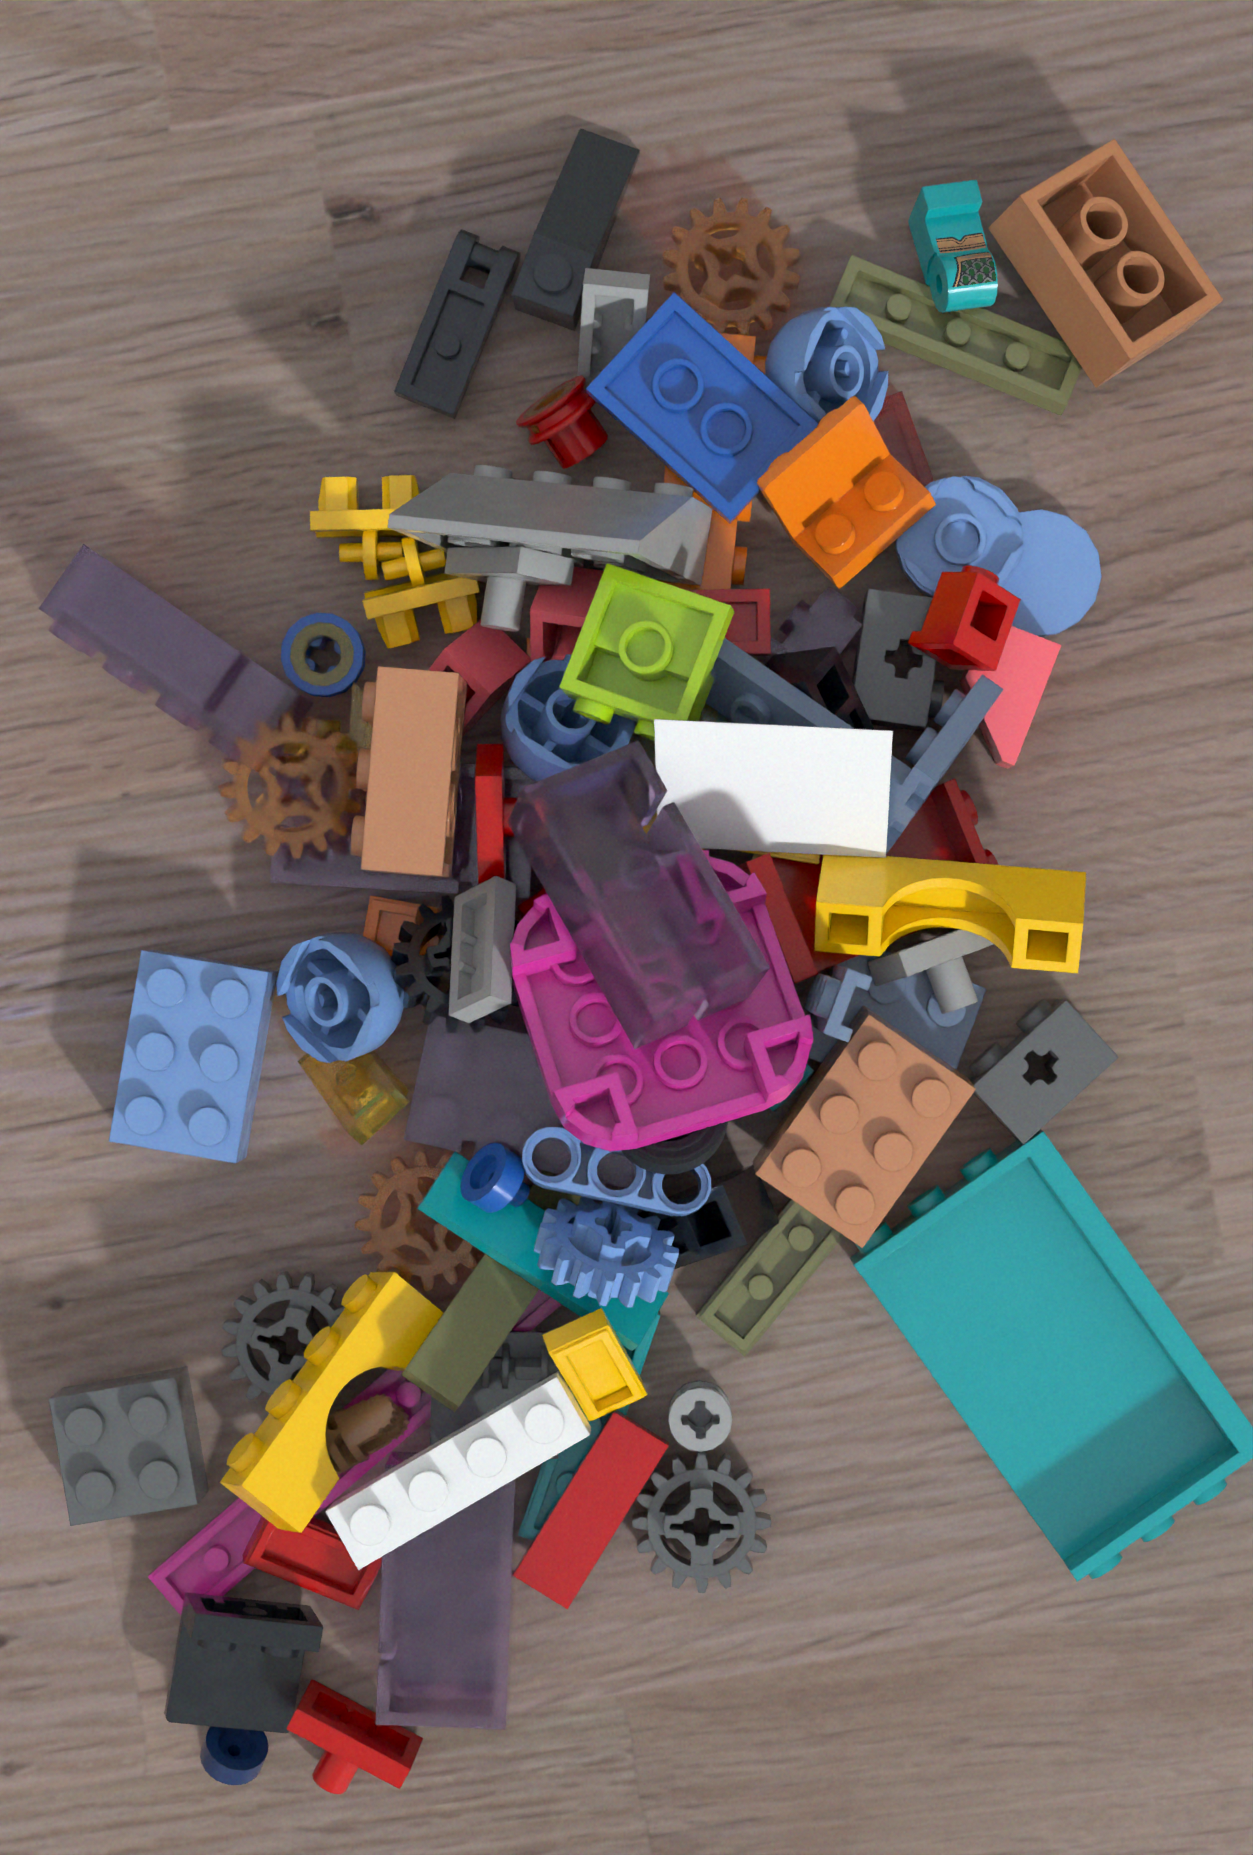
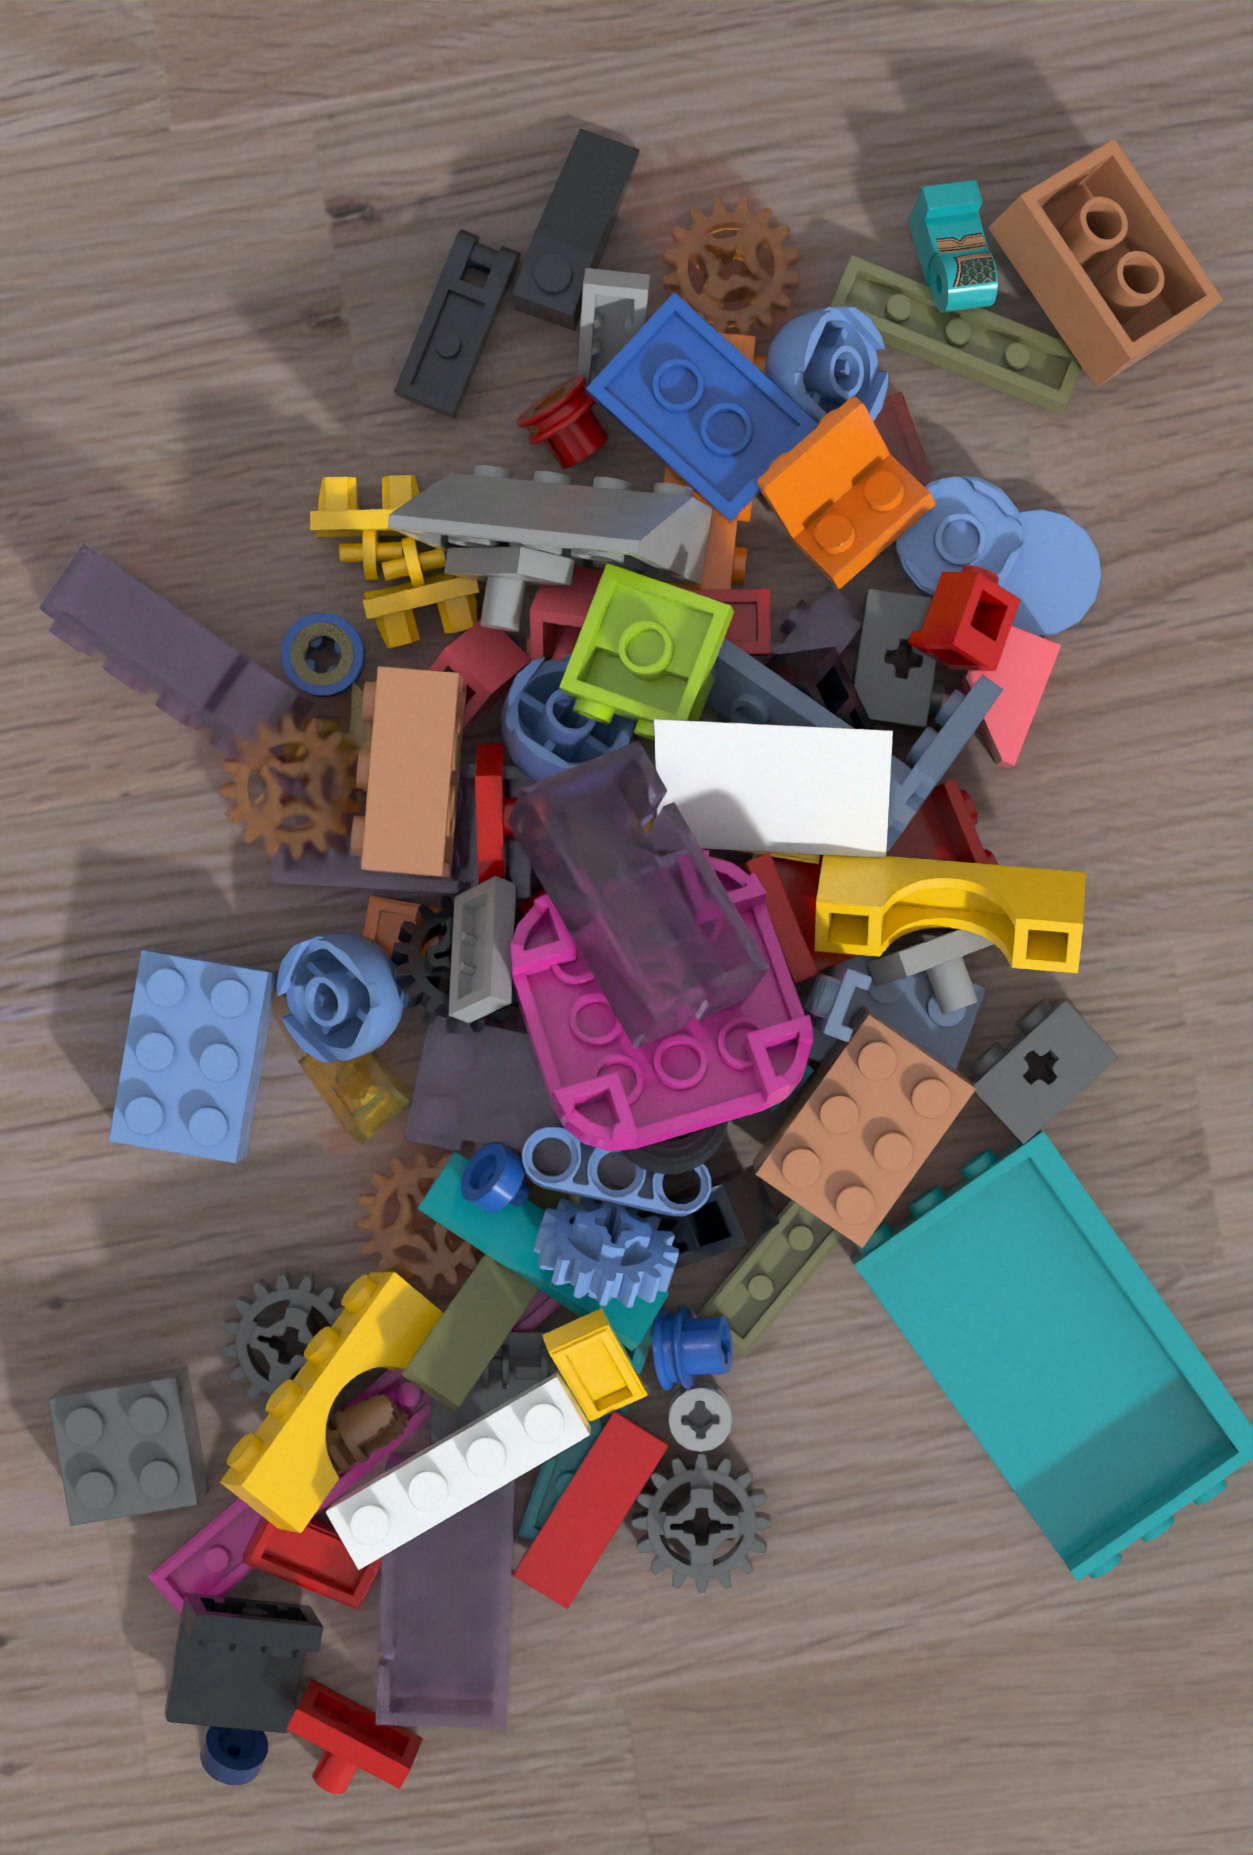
(689, 1347): none -> blue piece

